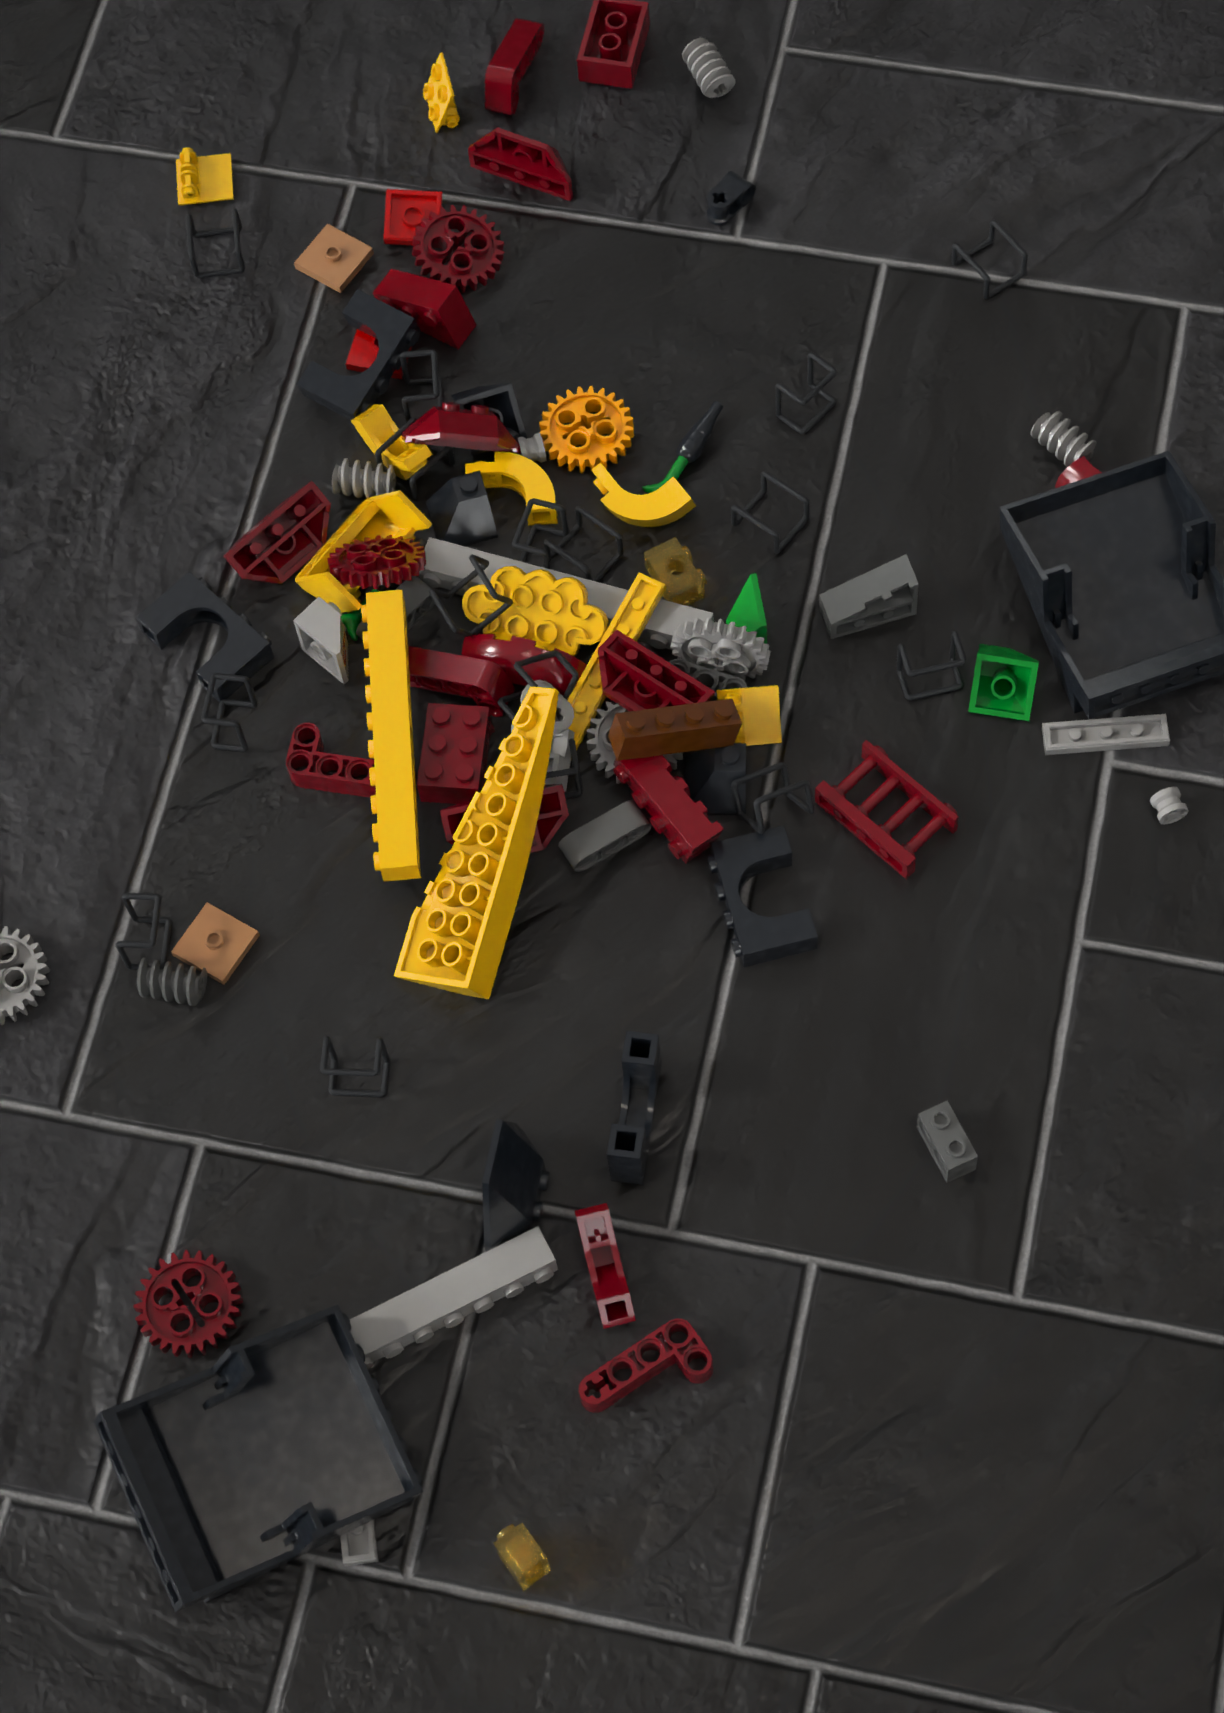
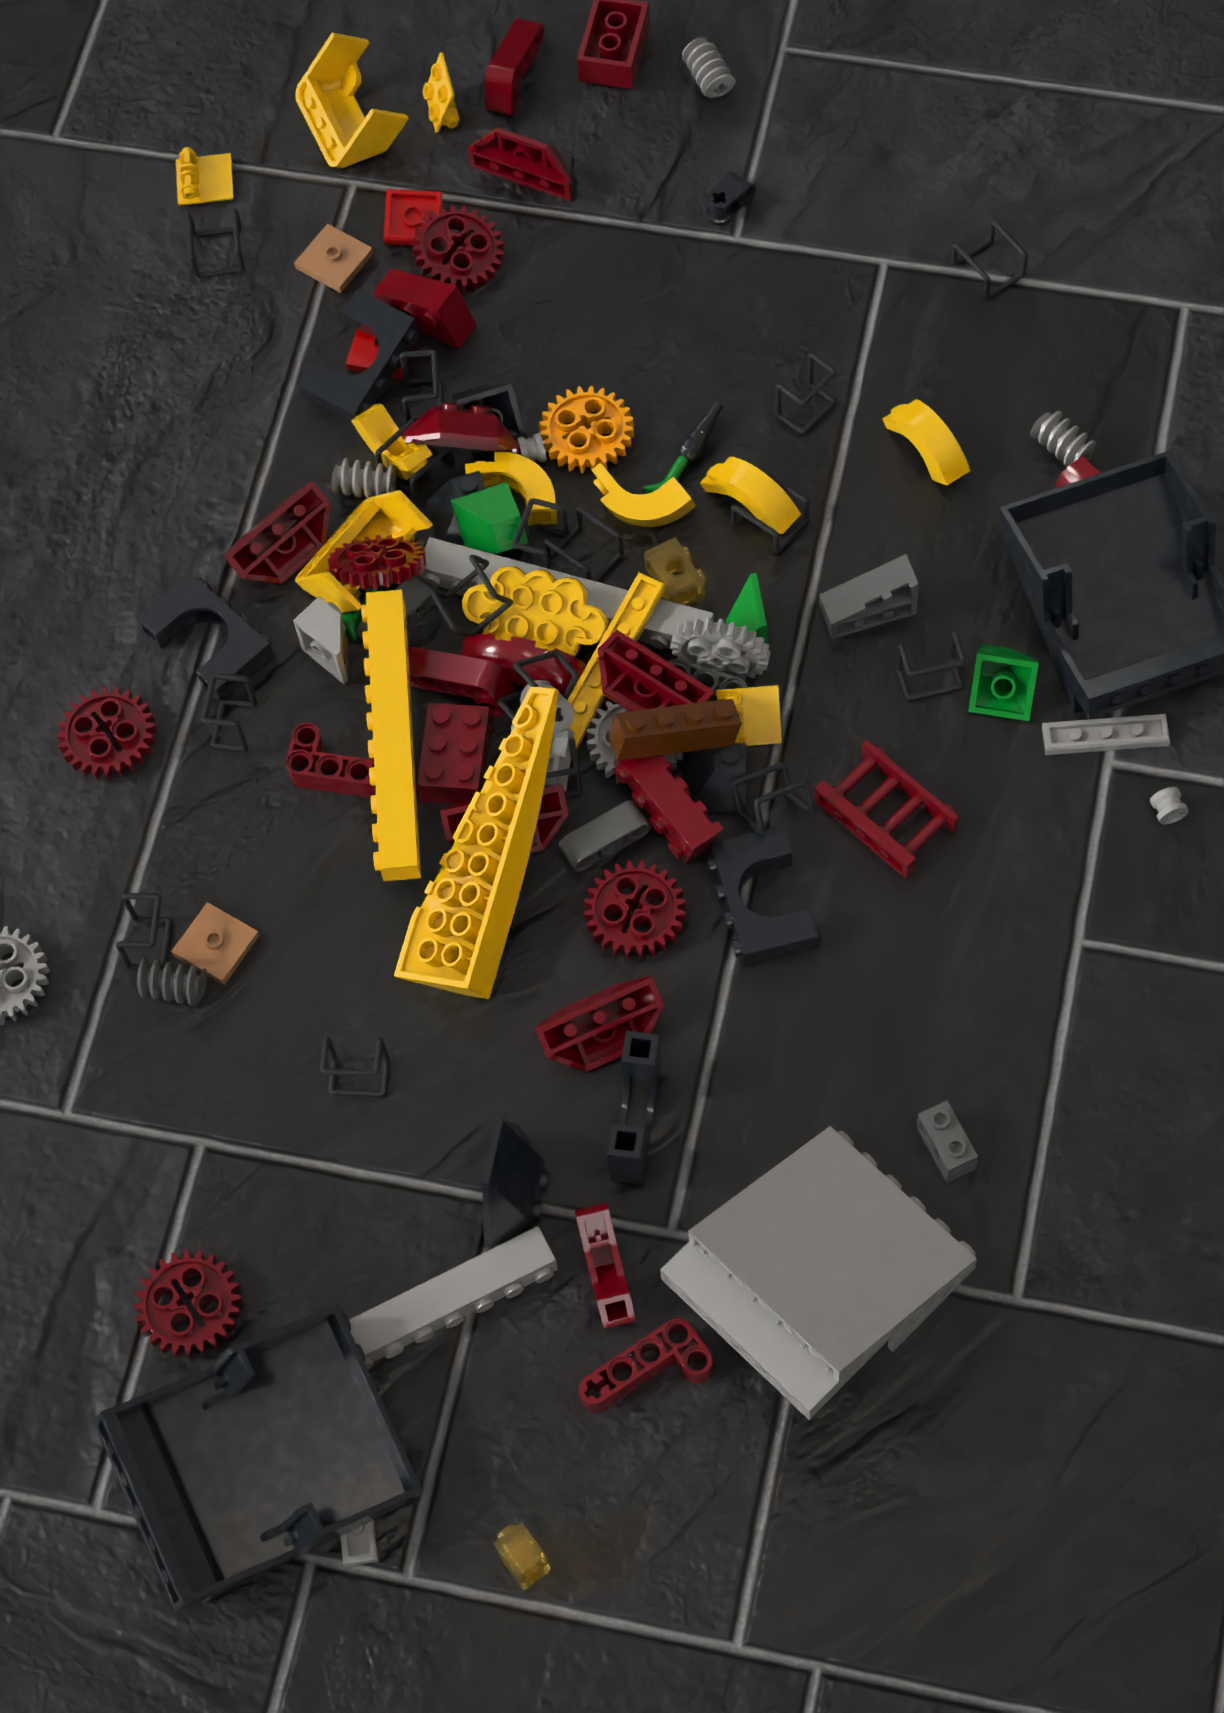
(131, 717): none -> dark red gear
(332, 111): none -> yellow windscreen
(488, 519): none -> green slope
(596, 1026): none -> dark red wedge
(661, 918): none -> dark red gear
(754, 490): none -> yellow arch
(818, 1268): none -> light grey panel
(931, 438): none -> yellow arch

